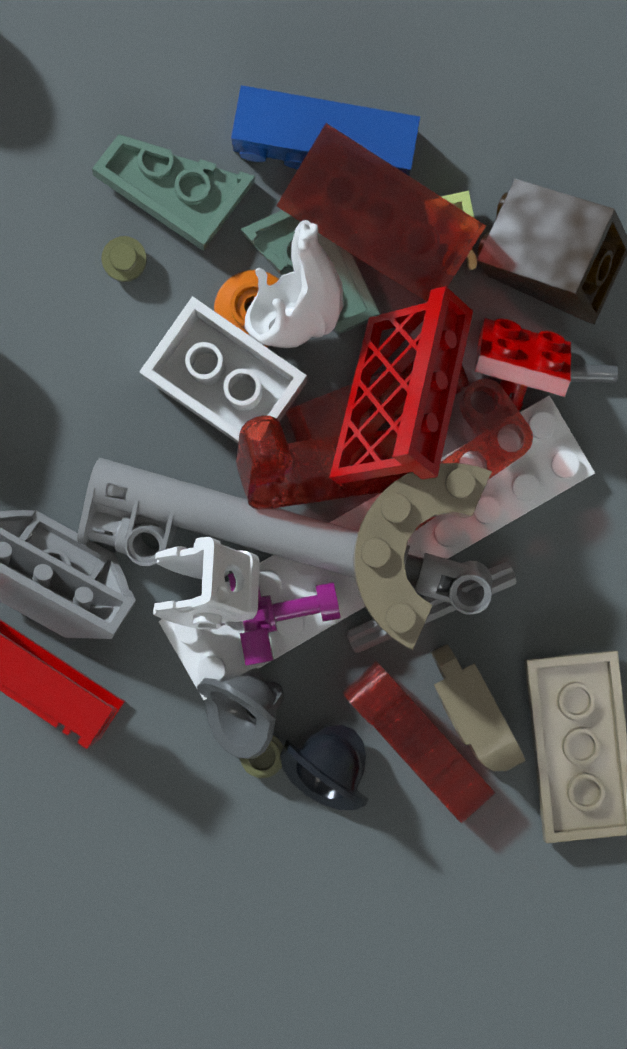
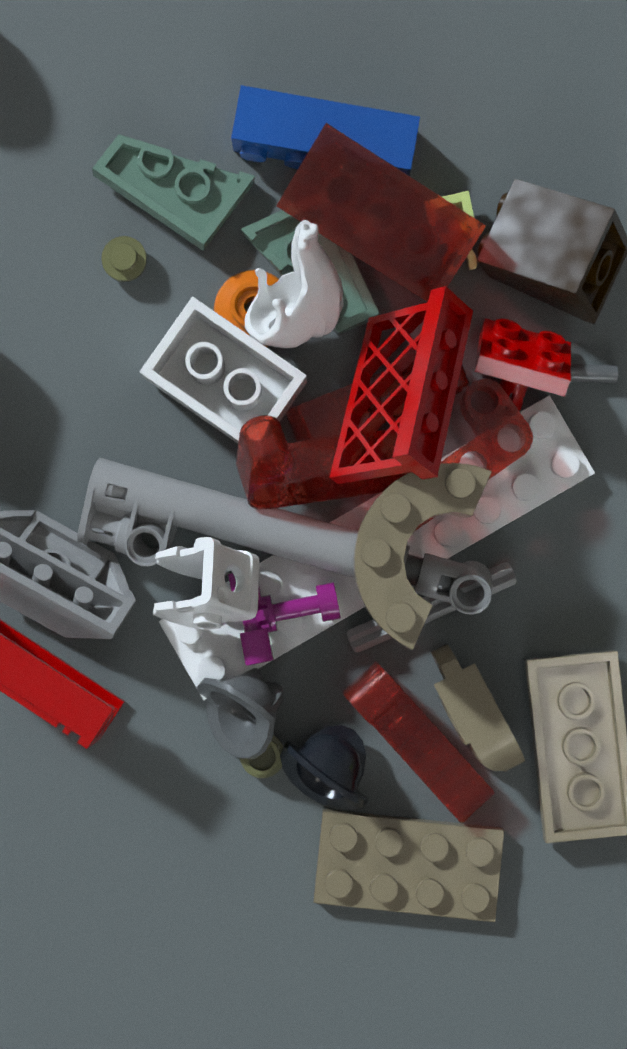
(408, 865): none -> dark tan plate

